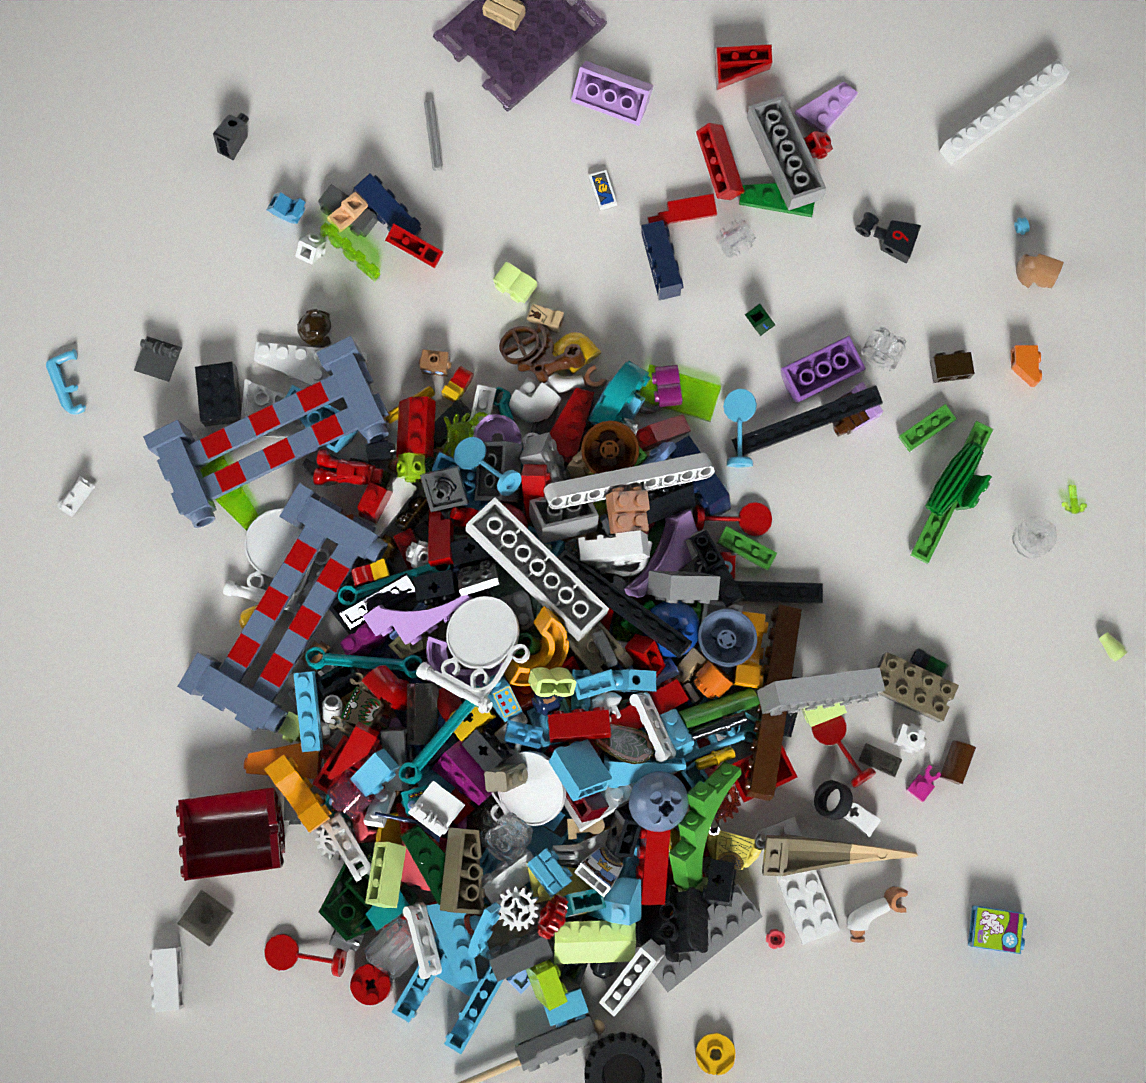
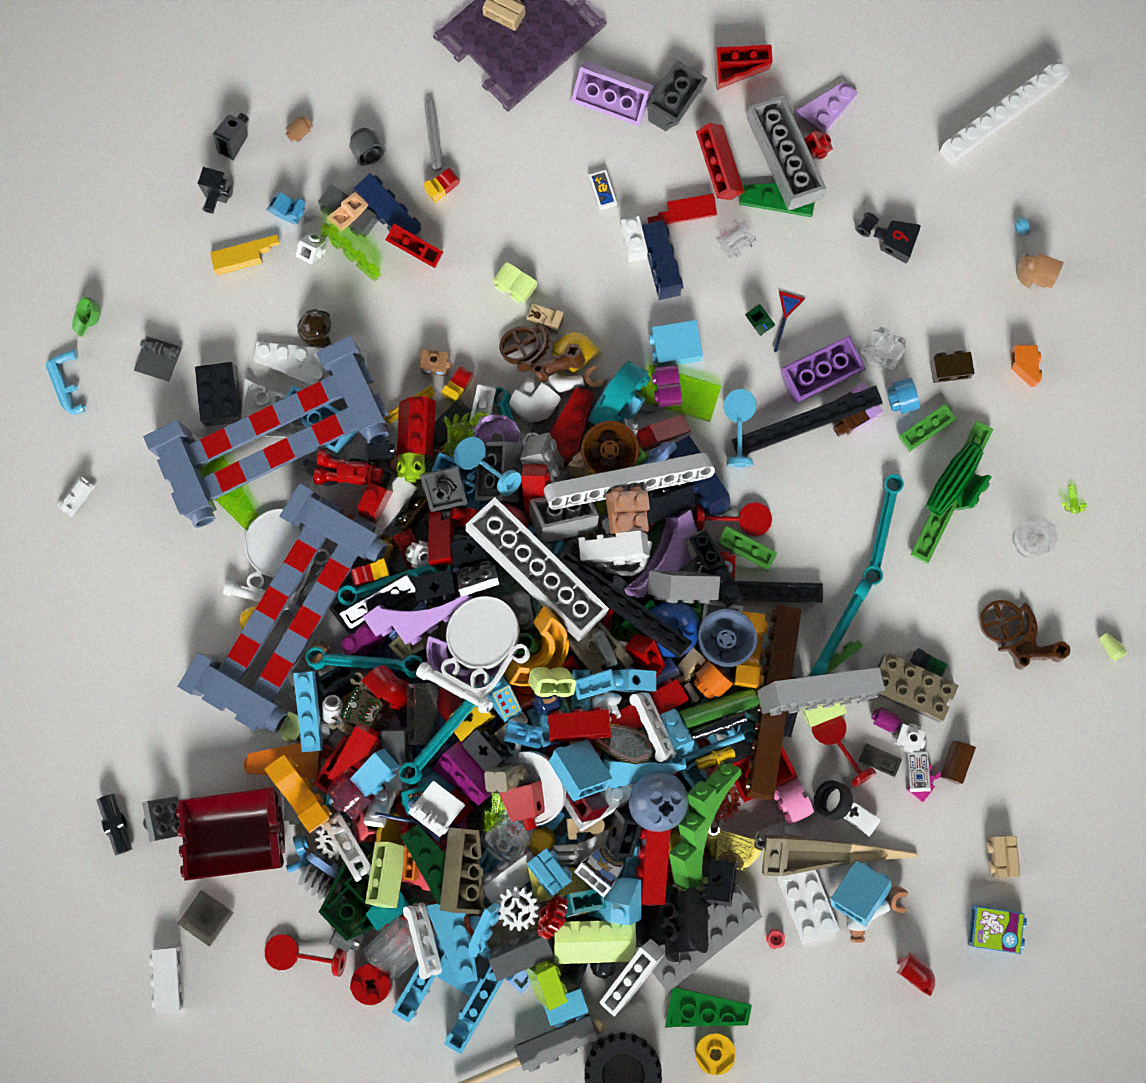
(86, 315): none -> bright green cap
(114, 824): none -> black piece
(159, 818): none -> dark grey plate
(214, 187): none -> black brick
(242, 255): none -> yellow piece
(298, 128): none -> medium nougat brick
(300, 845): none -> dark azure plate
(315, 882): none -> light grey piece
(318, 860): none -> light blue plate
(366, 146): none -> dark grey piece
(410, 870): none -> orange piece
(441, 184): none -> leg
(494, 813): none -> clear neon green slope
(525, 803): none -> torso
(541, 839): none -> yellow head
(634, 239): none -> white brick
(675, 96): none -> dark grey slope
(676, 344): none -> medium azure brick
(700, 1009): none -> green wing
(789, 304): none -> piece
(792, 802): none -> bright pink brick
(842, 626): none -> teal piece
(850, 648): none -> bright green plate
(861, 893): none -> medium azure brick
(883, 528): none -> teal piece
(886, 719): none -> magenta brick
(903, 396): none -> dark azure piece
(917, 973): none -> red brick
(919, 771): none -> white tile
(1003, 856): none -> tan brick
(1027, 647): none -> reddish brown piece

